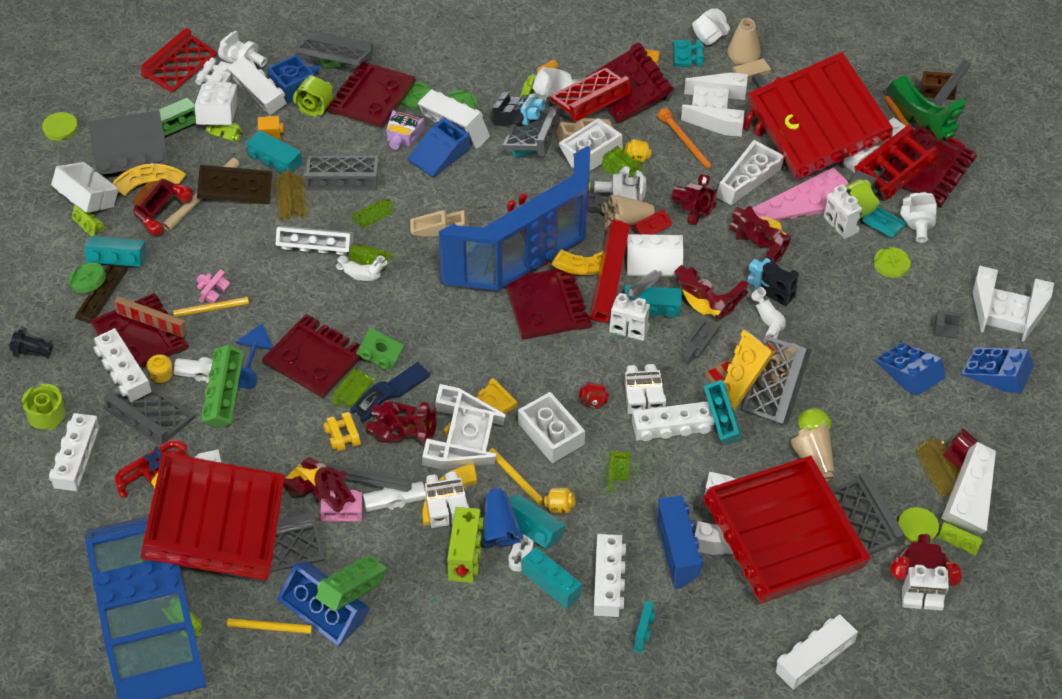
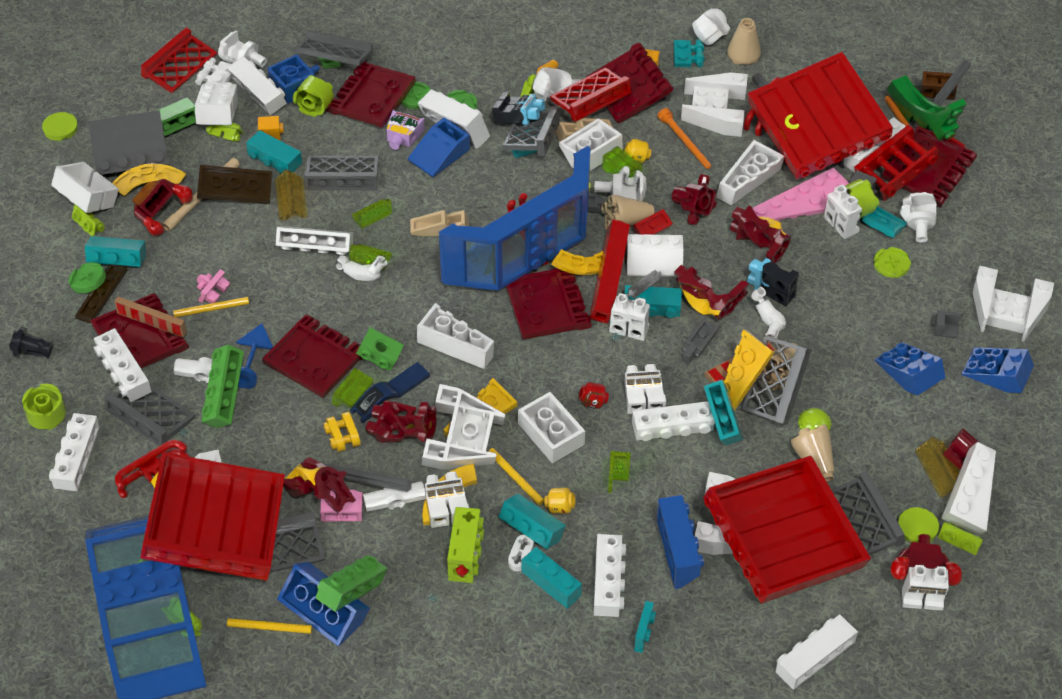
(153, 464): dark blue plate -> none
(160, 368): yellow head -> none
(453, 337): none -> white wedge
(500, 521): blue cone -> none
(754, 67): tan tile -> none

